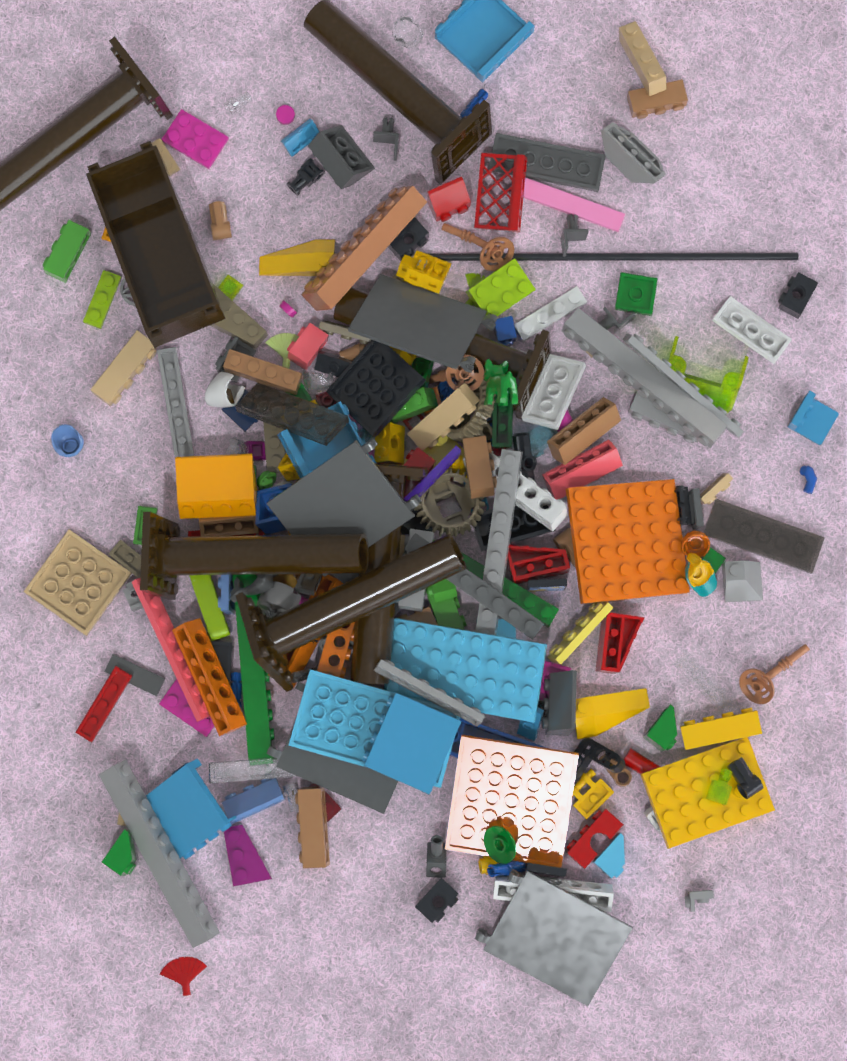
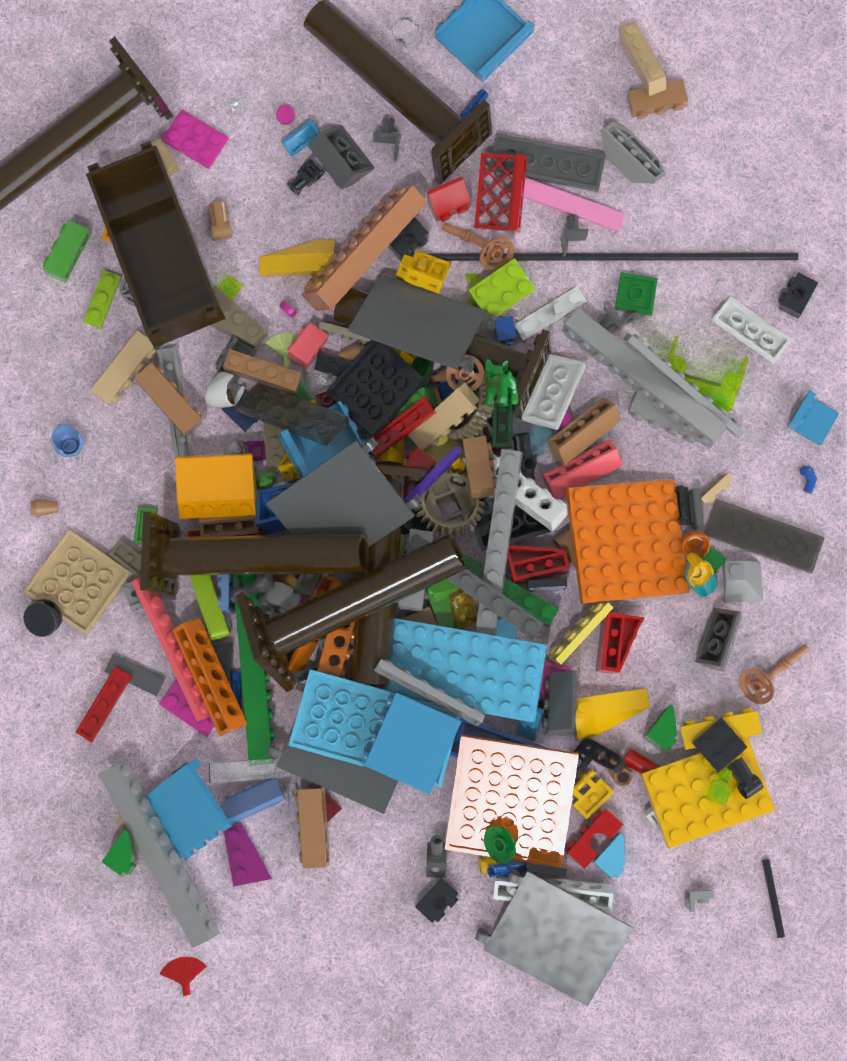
(42, 617): none -> black head
(43, 507): none -> medium nougat cone
(168, 399): none -> medium nougat brick
(402, 426): none -> red tile
(462, 609): none -> clear yellow bracket
(719, 638): none -> dark grey slope
(719, 745): none -> black plate
(773, 898): none -> black bar

